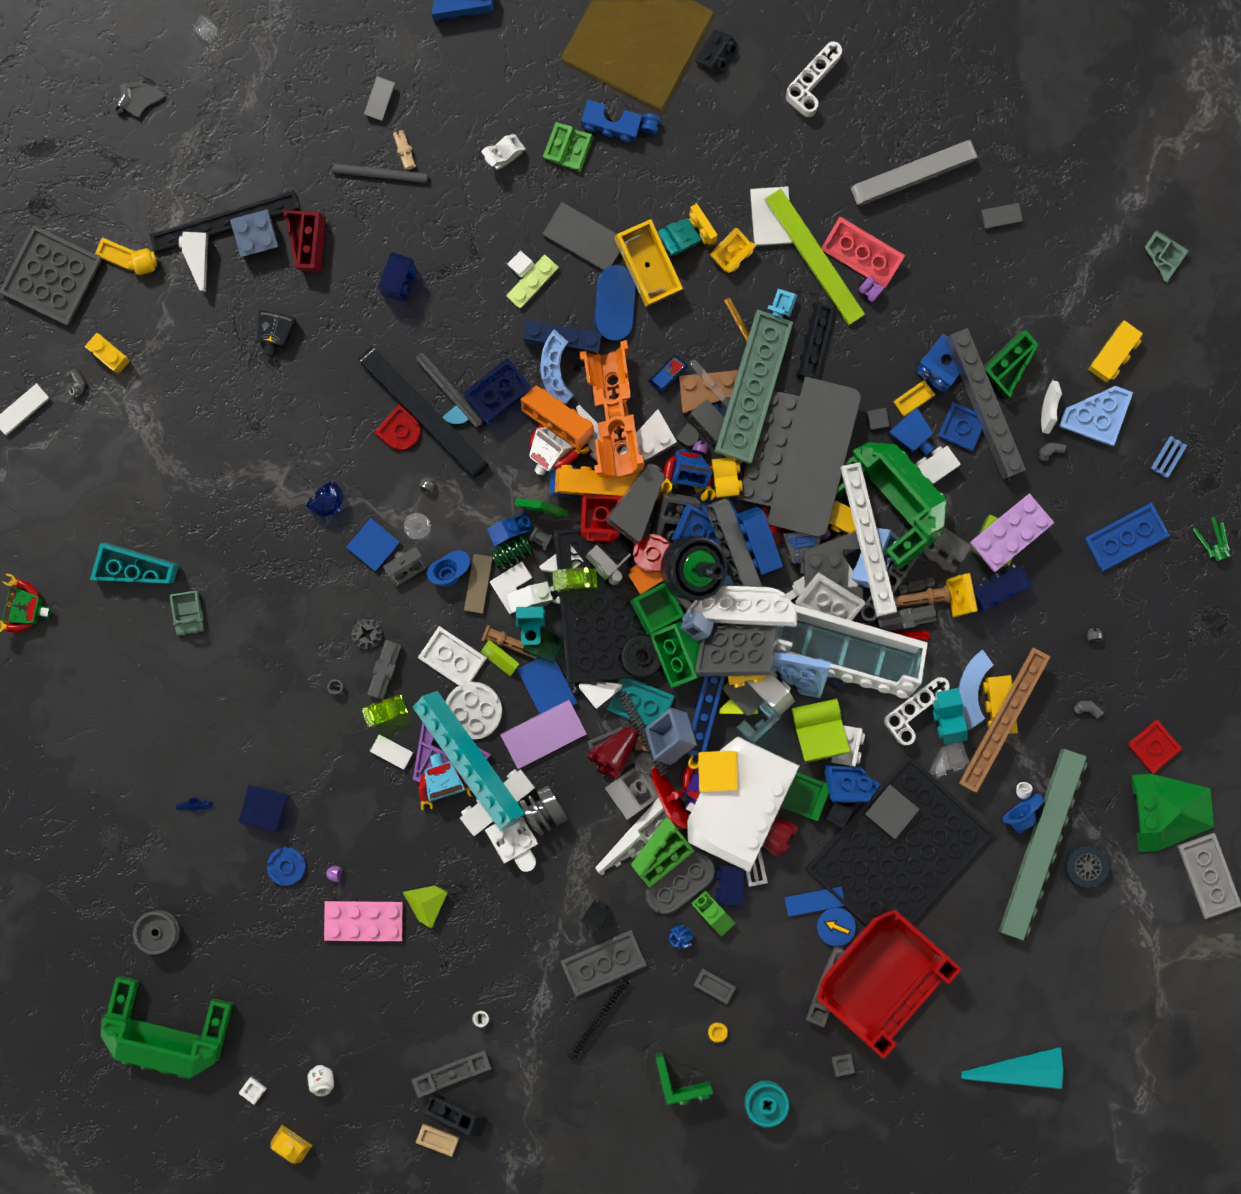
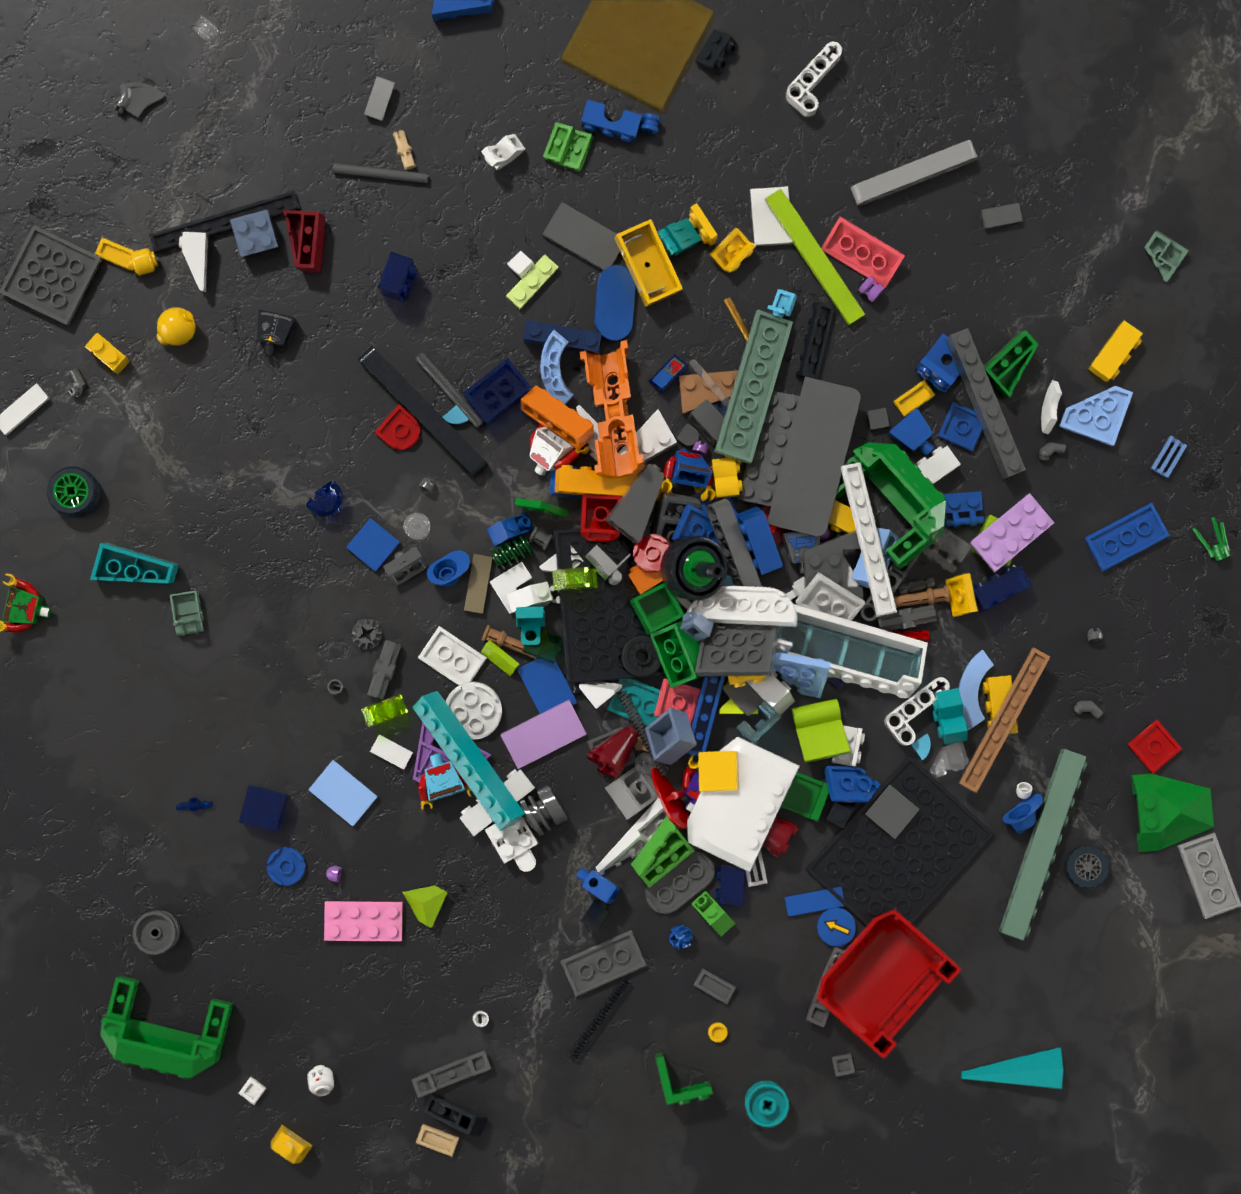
(61, 495): none -> wheel
(175, 326): none -> yellow brick
(343, 793): none -> light blue tile
(605, 890): none -> blue torso
(679, 697): none -> coral tile
(922, 746): none -> medium azure tile
(962, 503): none -> blue plate

